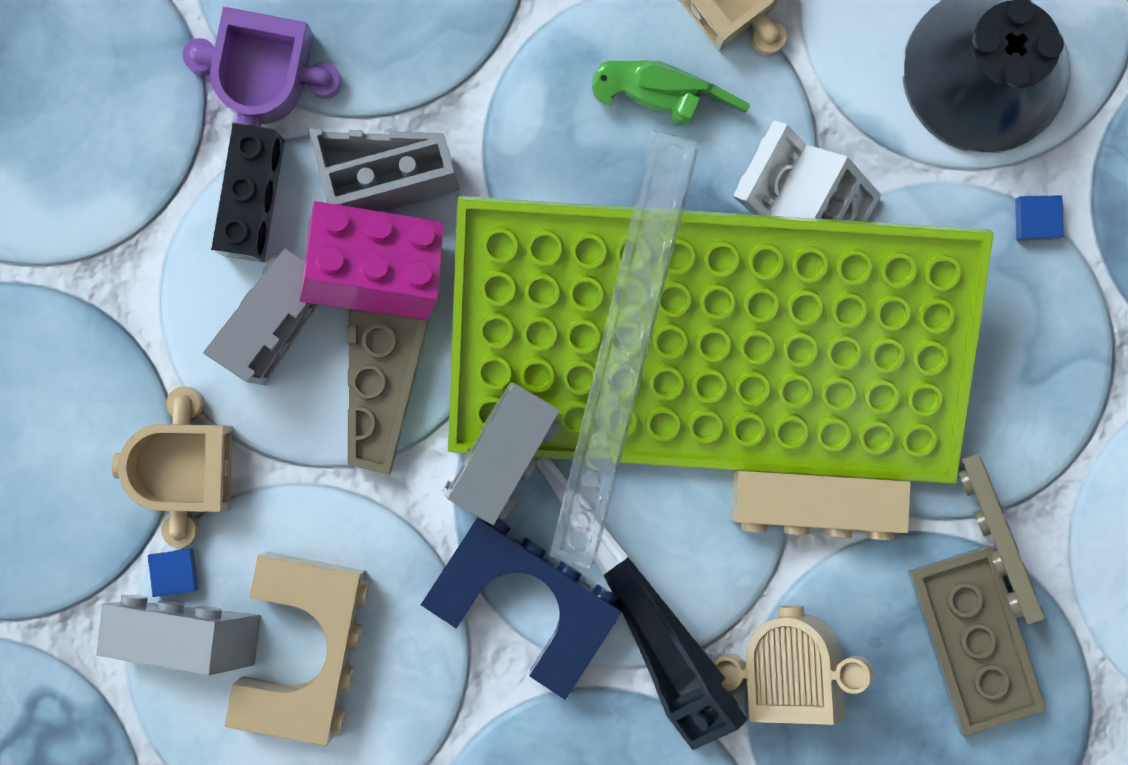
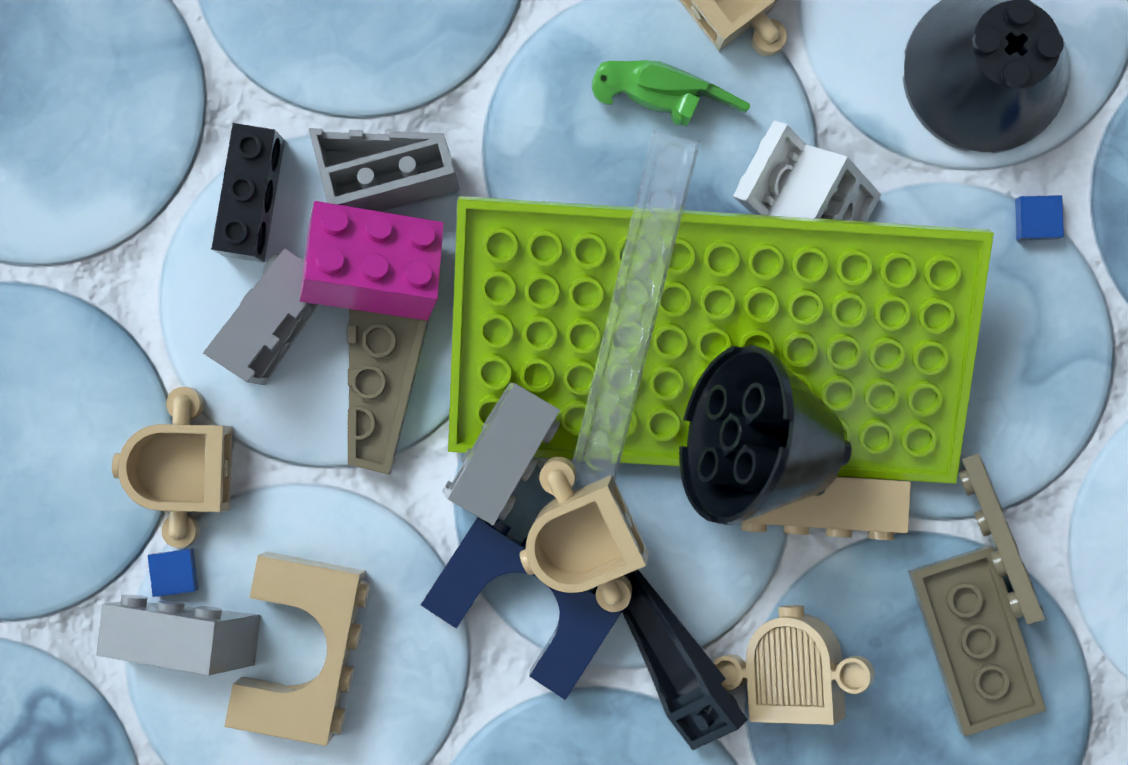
(261, 65): medium lavender piece -> none
(584, 538): none -> tan piece
(756, 438): none -> black cone

